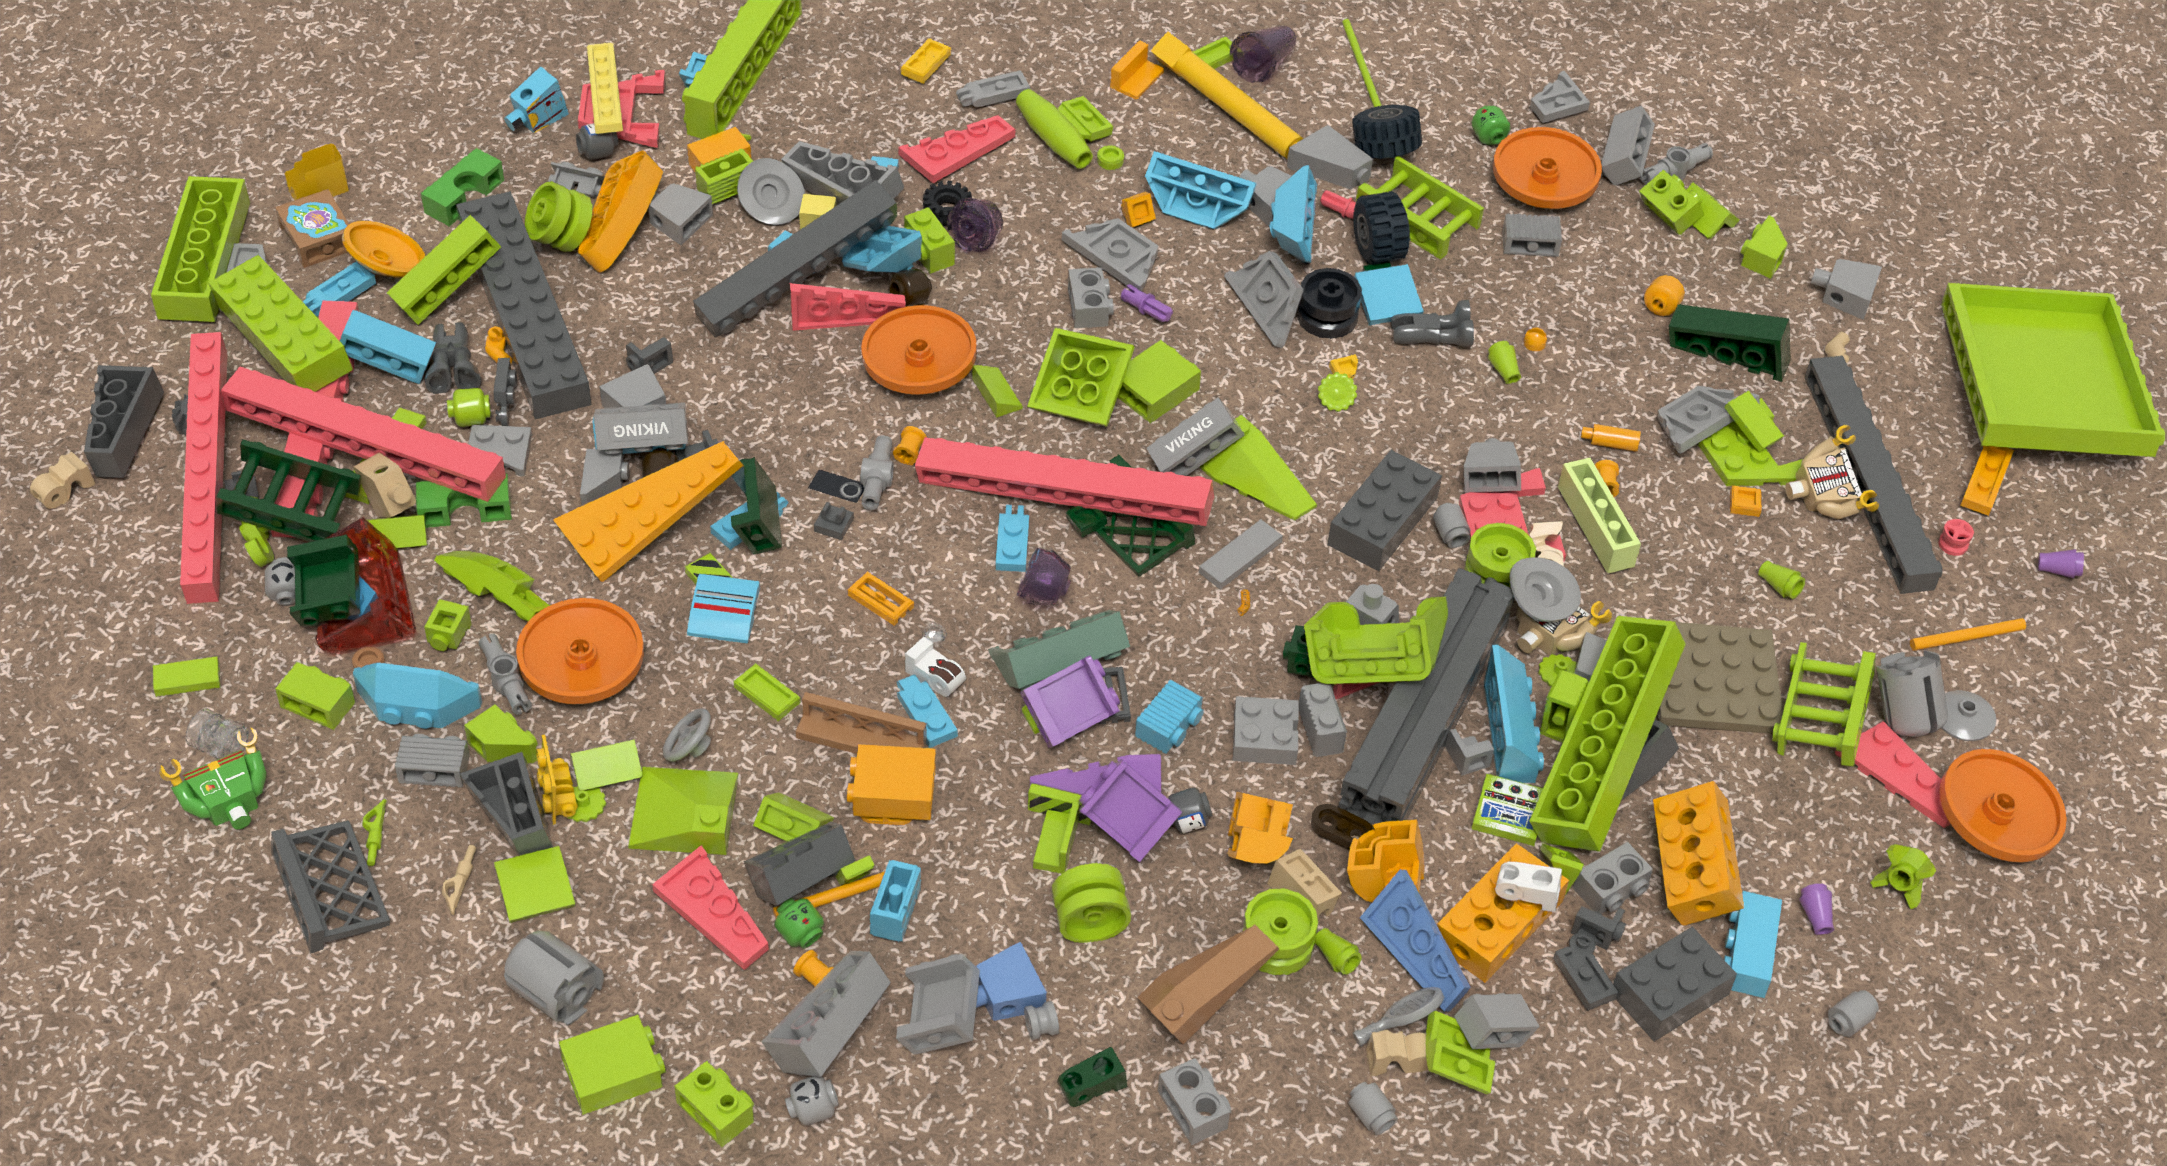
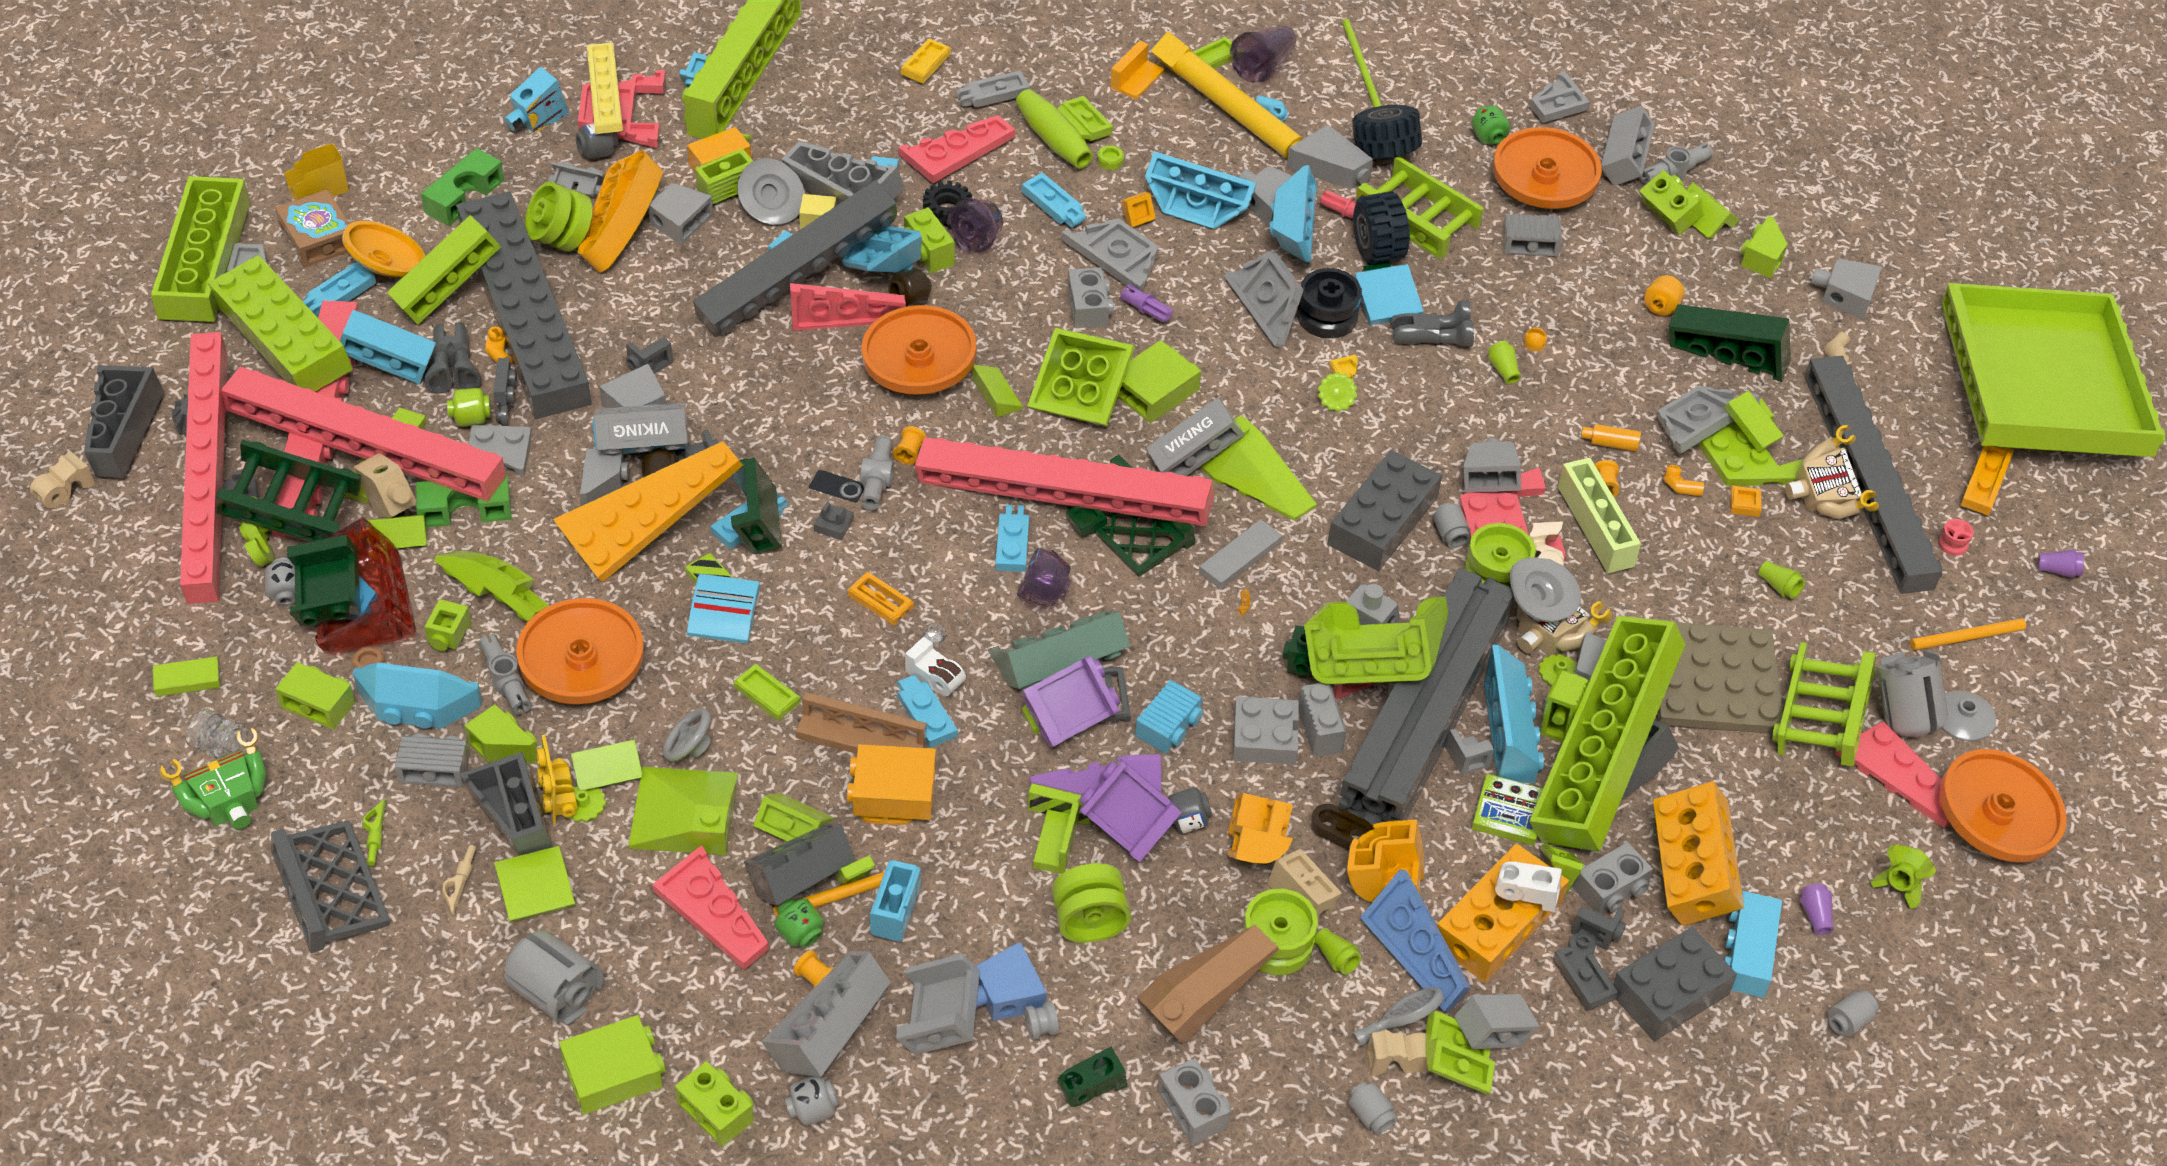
(1054, 200): none -> medium azure hinge
(1274, 106): none -> medium azure arm
(1679, 484): none -> light orange arm

